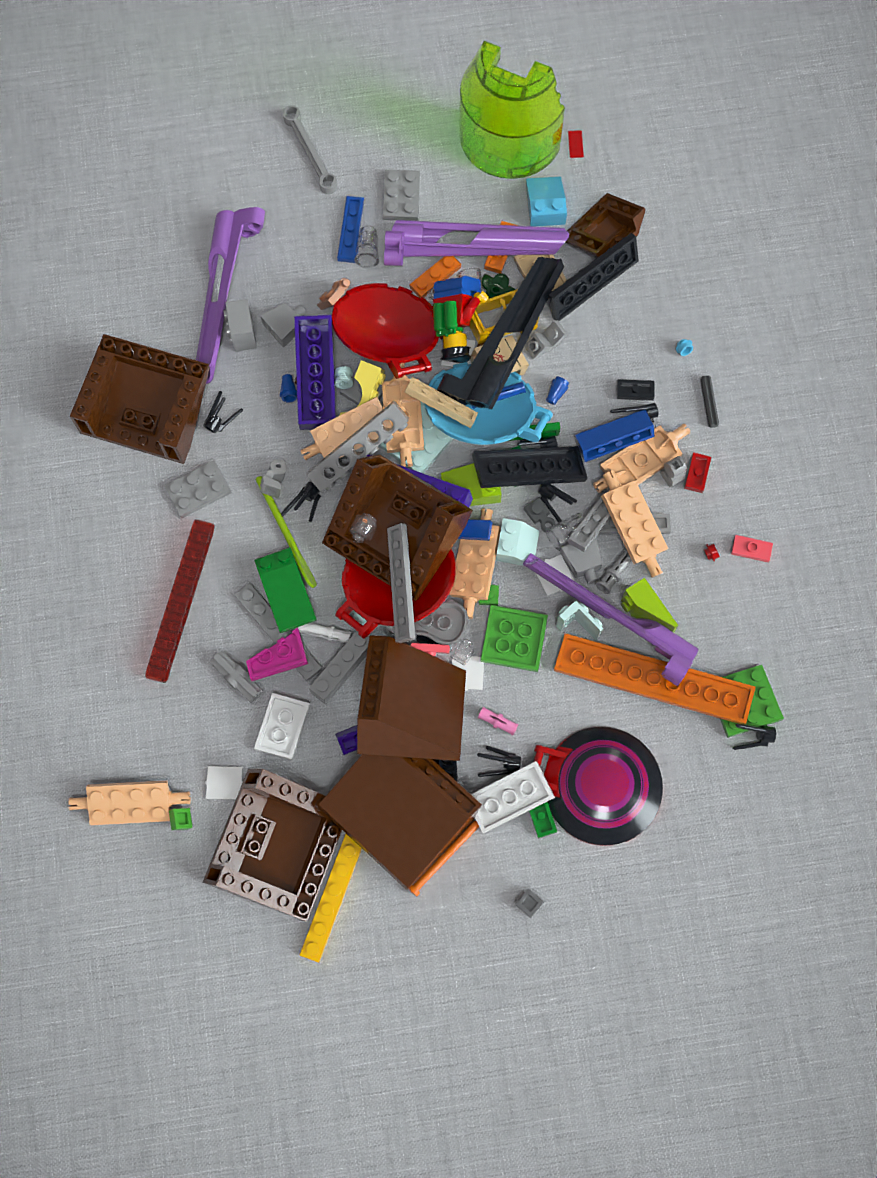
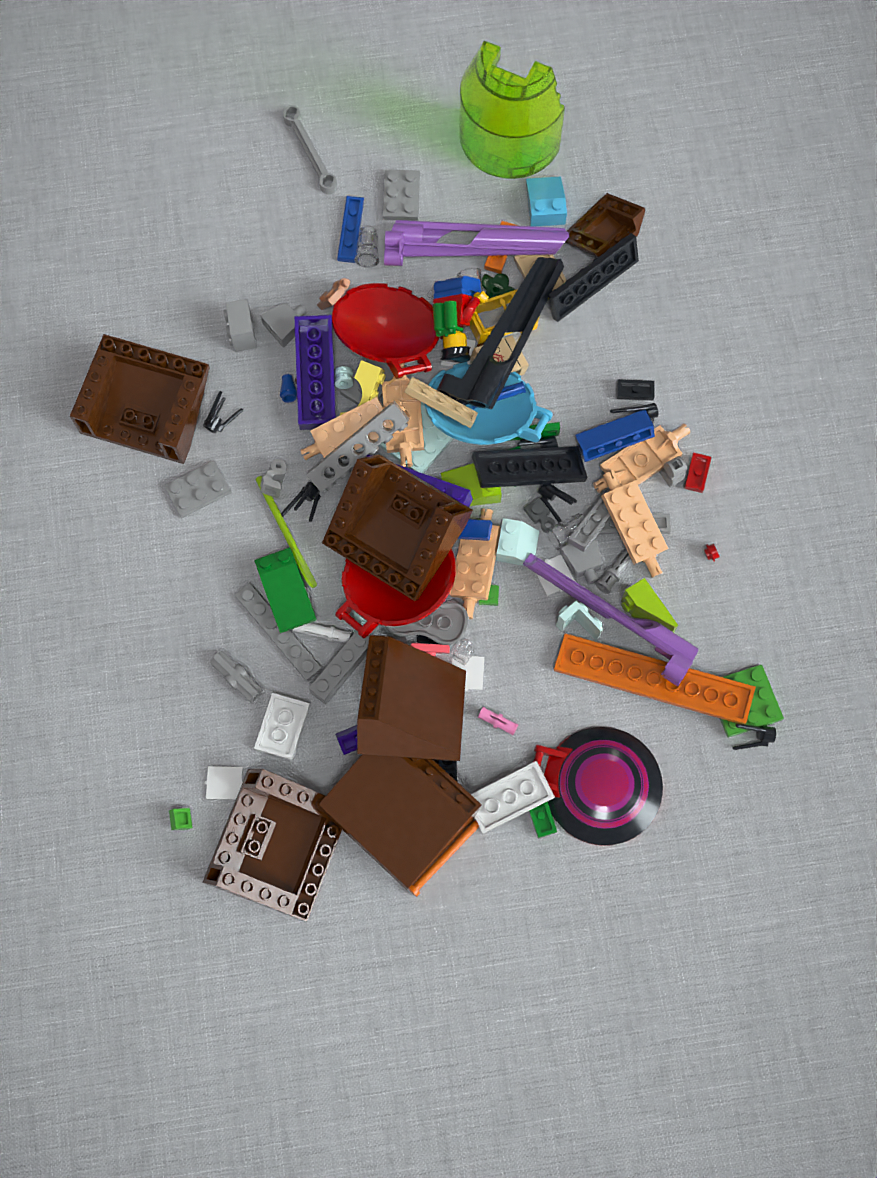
(129, 802): light nougat plate -> none
(180, 601): clear red beam -> none
(226, 237): medium lavender panel -> none
(281, 657): dark pink wing -> none
(331, 900): yellow plate -> none
(363, 528): clear head -> none
(401, 583): light grey plate -> none
(438, 272): orange plate -> none
(510, 761): black plant -> none
(514, 638): bright green plate -> none
(529, 903): flat silver plate -> none
(543, 342): light grey slope -> none
(557, 389): blue cone -> none
(576, 144): red sticker -> none
(684, 347): medium azure plate -> none
(709, 401): dark grey axle -> none
(752, 548): coral plate -> none

